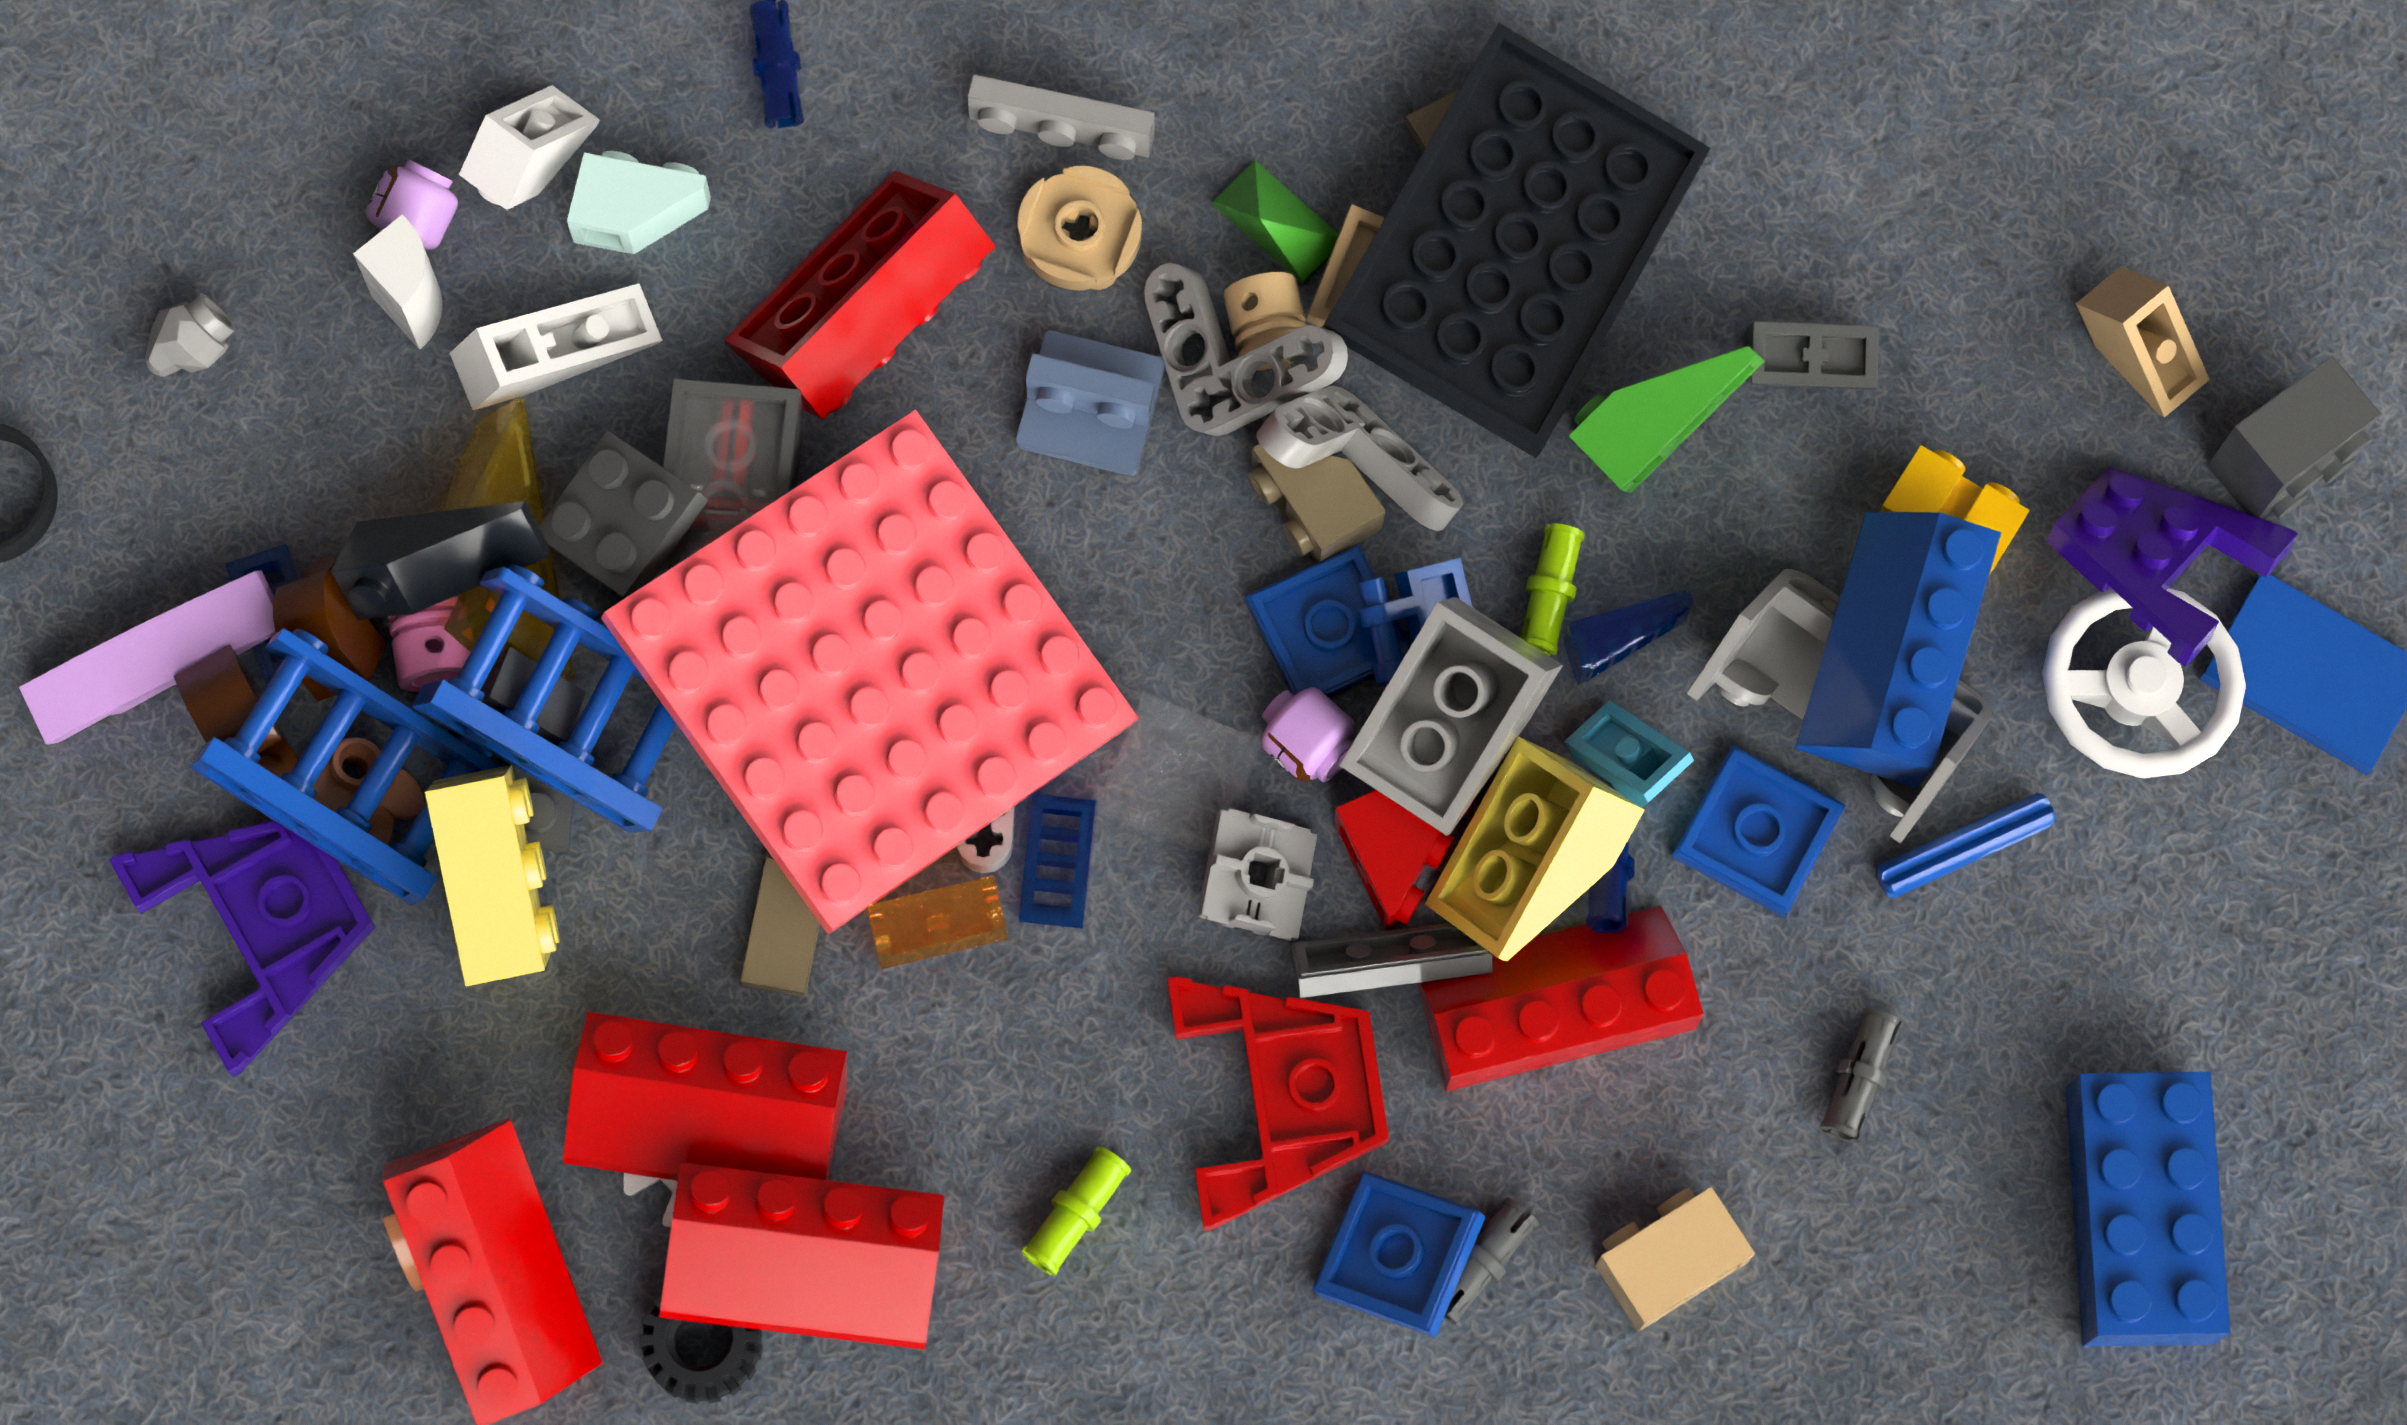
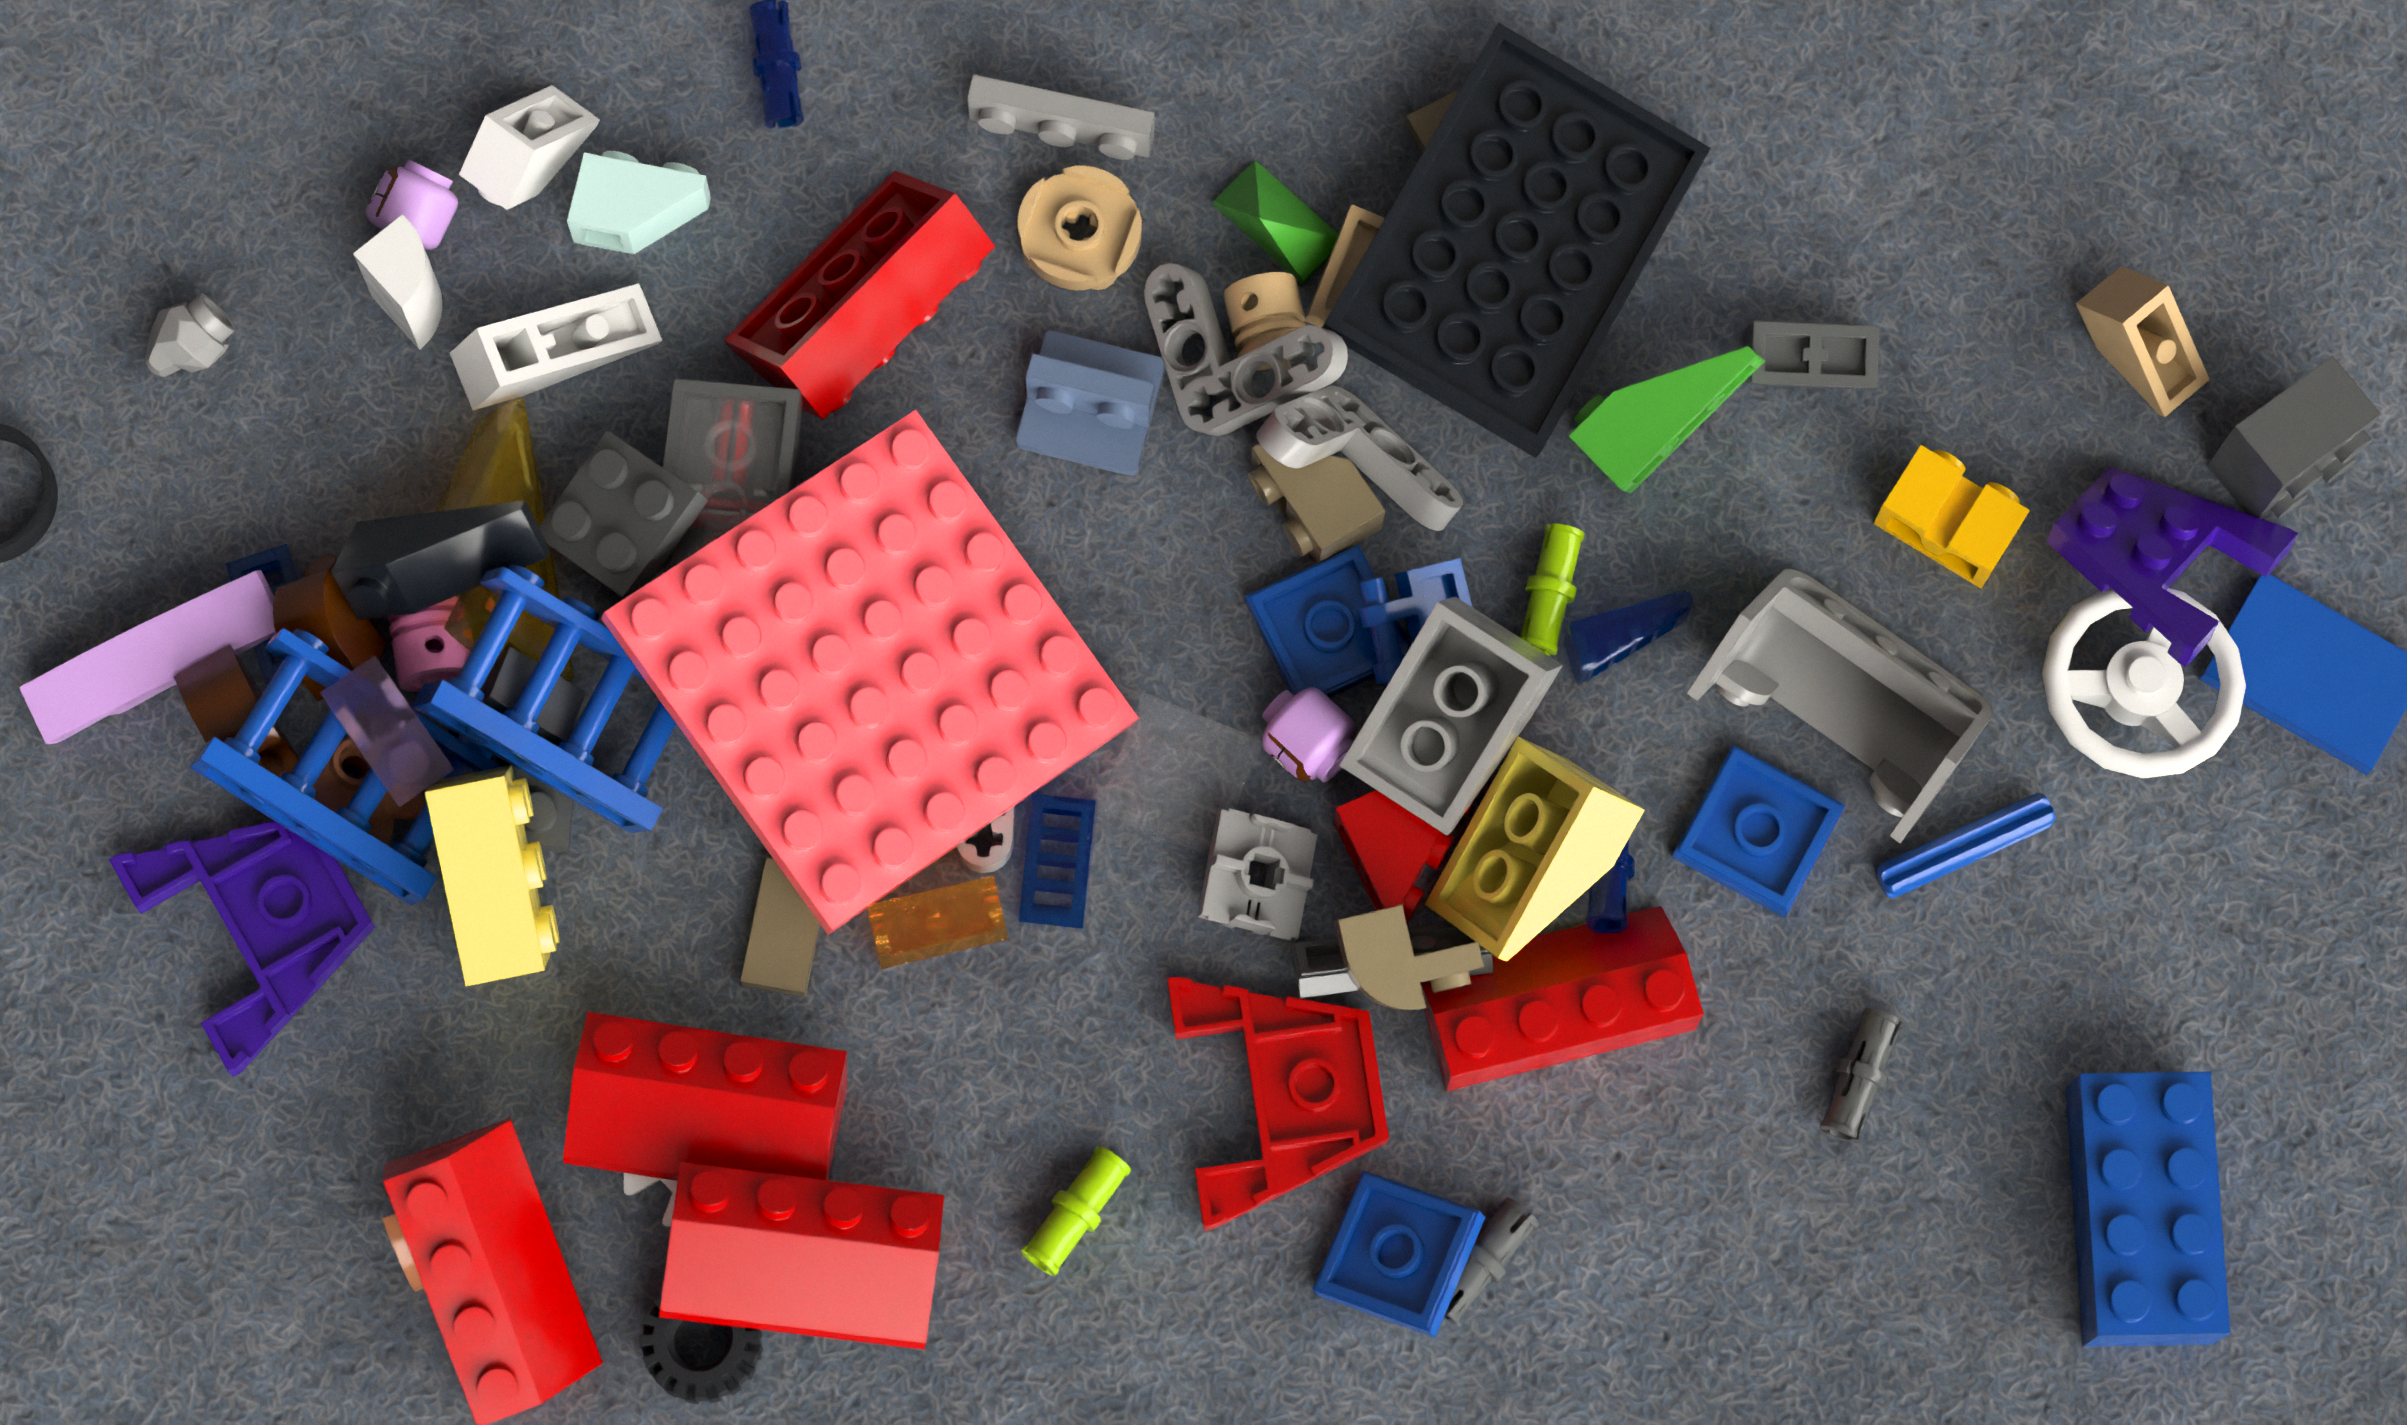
(386, 731): none -> clear purple slope
(1383, 964): none -> dark tan brick
(1627, 753): medium azure slope -> none
(1673, 1257): tan brick -> none
(1898, 643): blue slope -> none

